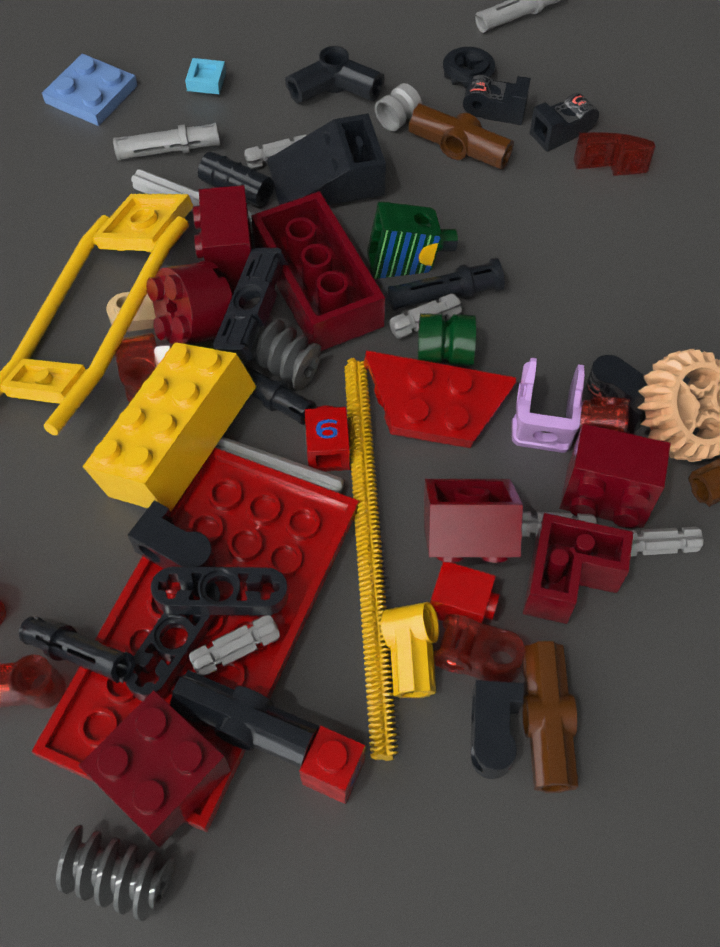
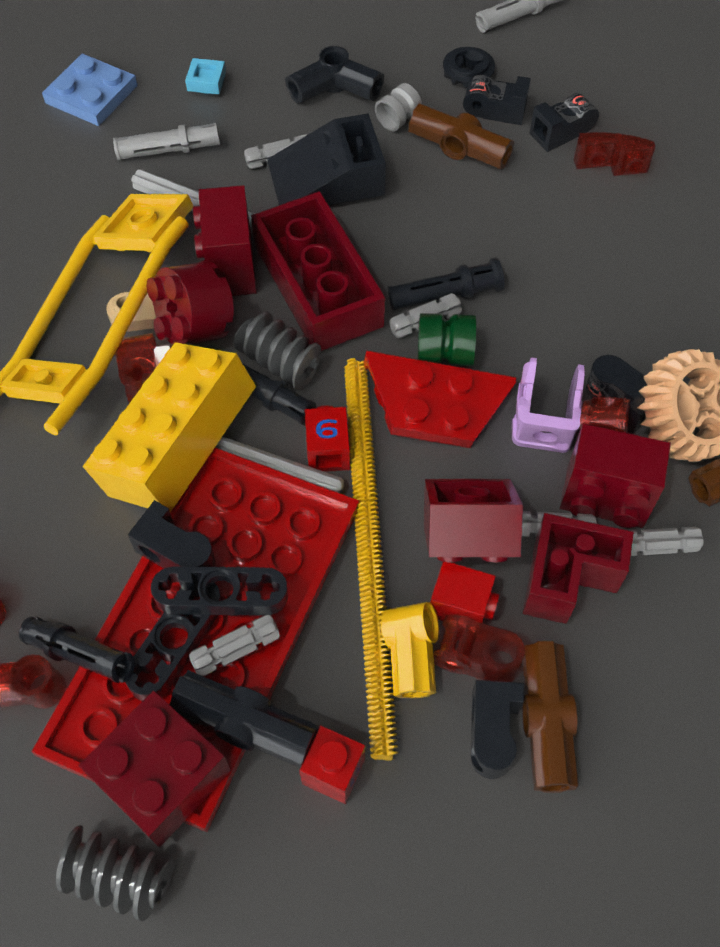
(224, 172): black axle -> none
(257, 280): black piece -> none
(406, 240): dark green torso -> none

